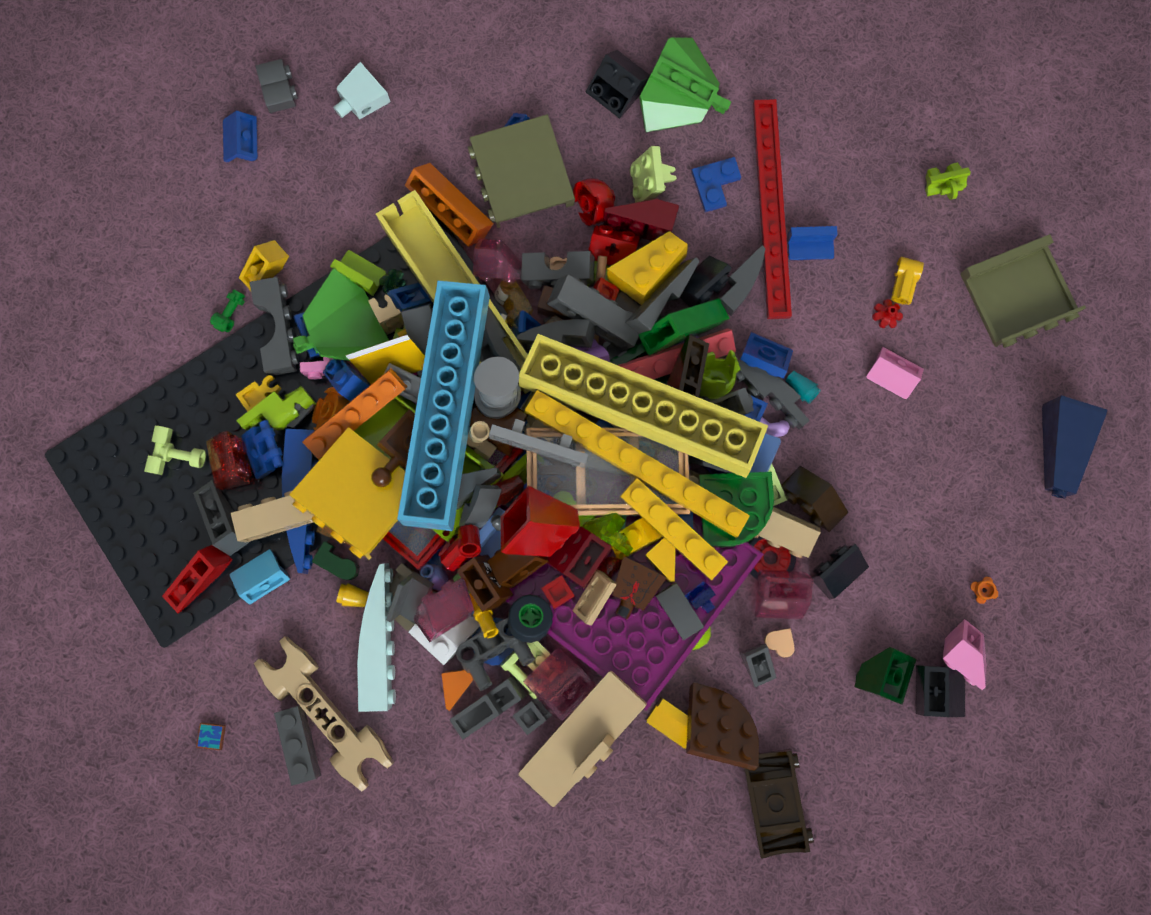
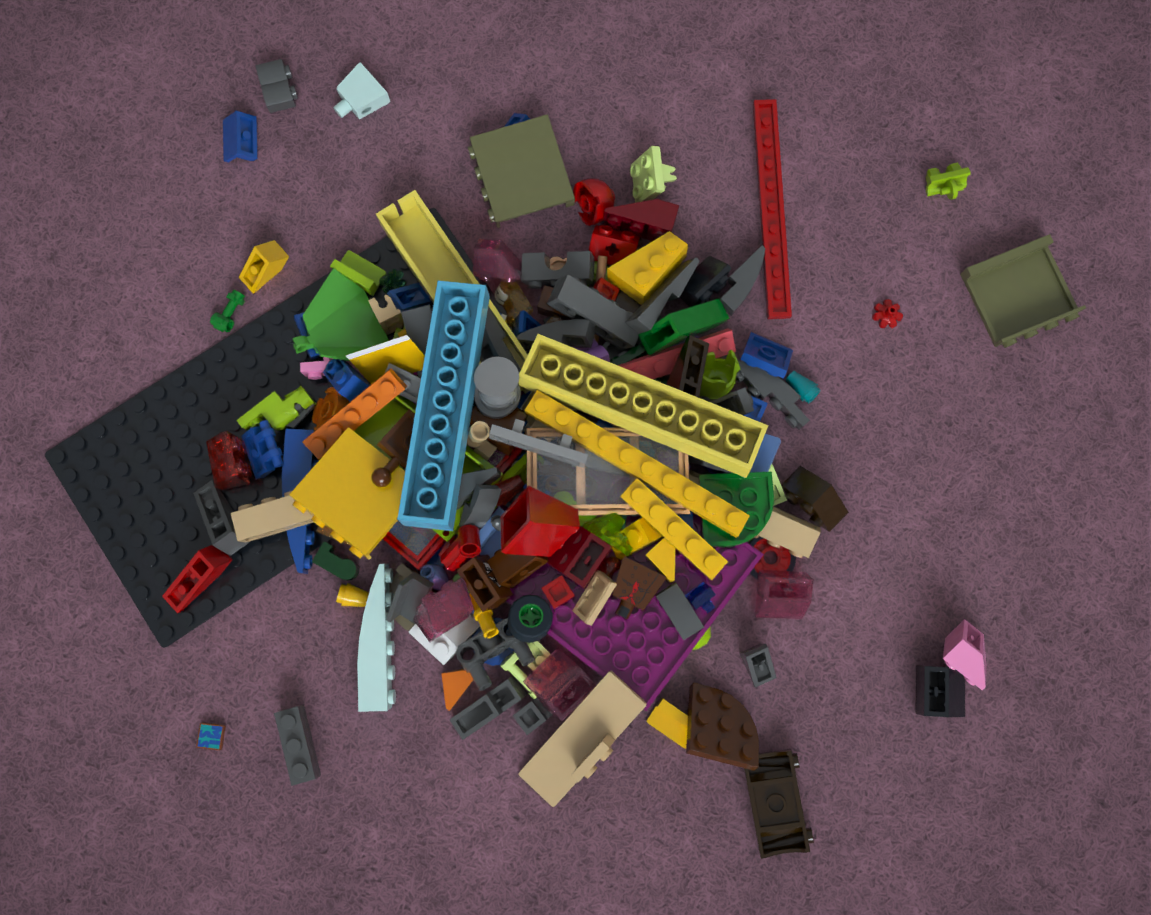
(165, 451): yellowish green bar -> none
(254, 393): yellow plate -> none
(258, 577): medium azure panel -> none
(277, 355): dark grey arch -> none
(354, 746): tan piece -> none
(449, 204): orange brick -> none
(617, 83): black slope -> none
(680, 88): bright green panel -> none
(709, 181): blue plate -> none
(776, 429): lavender arm -> none
(781, 642): light nougat tile -> none
(811, 242): blue panel -> none
(839, 572): black slope -> none
(886, 675): dark green slope -> none
(895, 373): bright pink panel -> none
(907, 276): yellow piece -> none
(991, 590): orange plate -> none
(1068, 442): dark blue slope -> none

